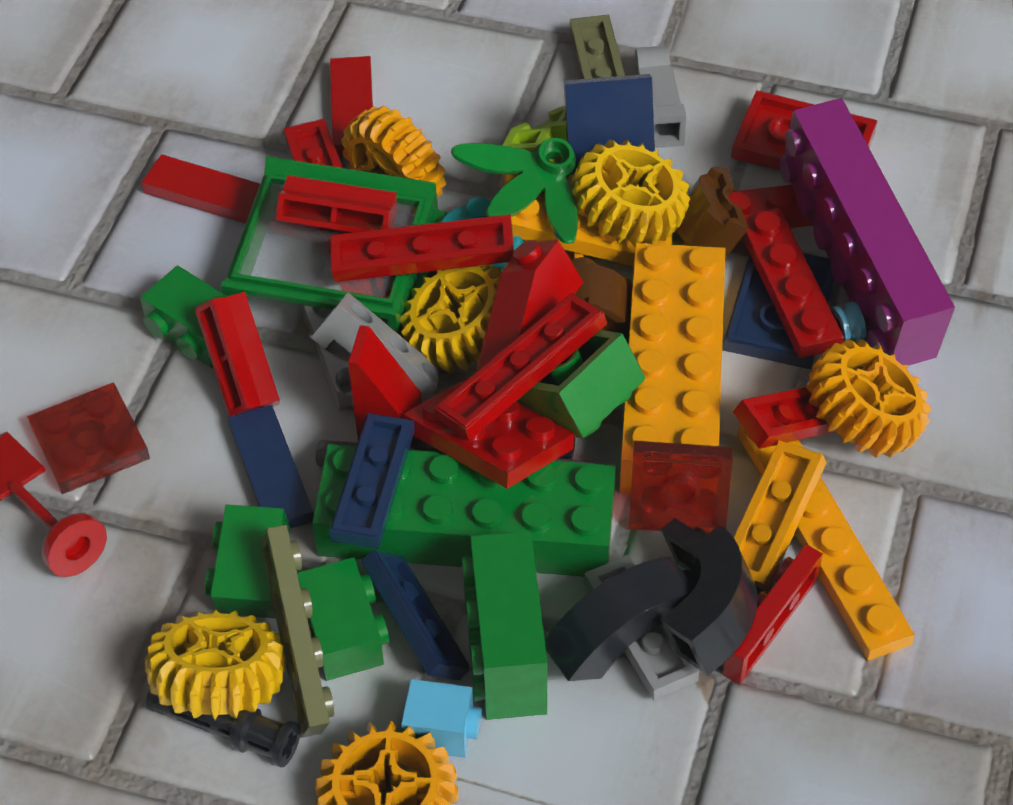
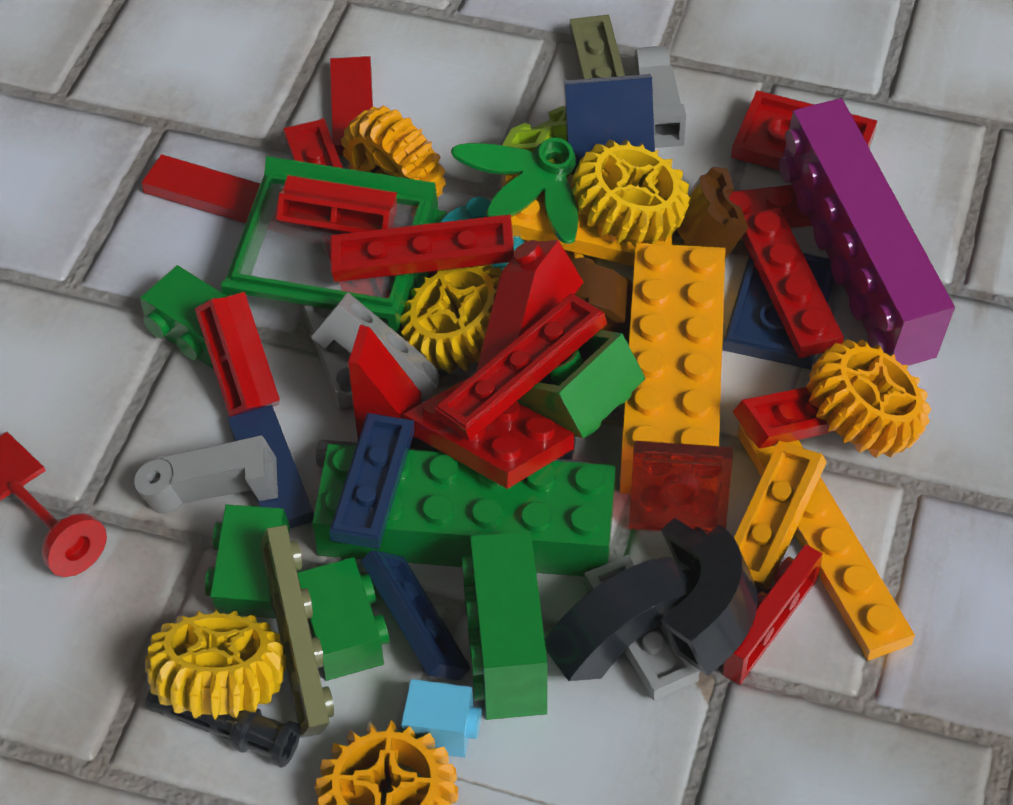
(88, 438): clear red plate -> none
(209, 474): none -> light grey leg
(850, 321): medium azure bush -> none

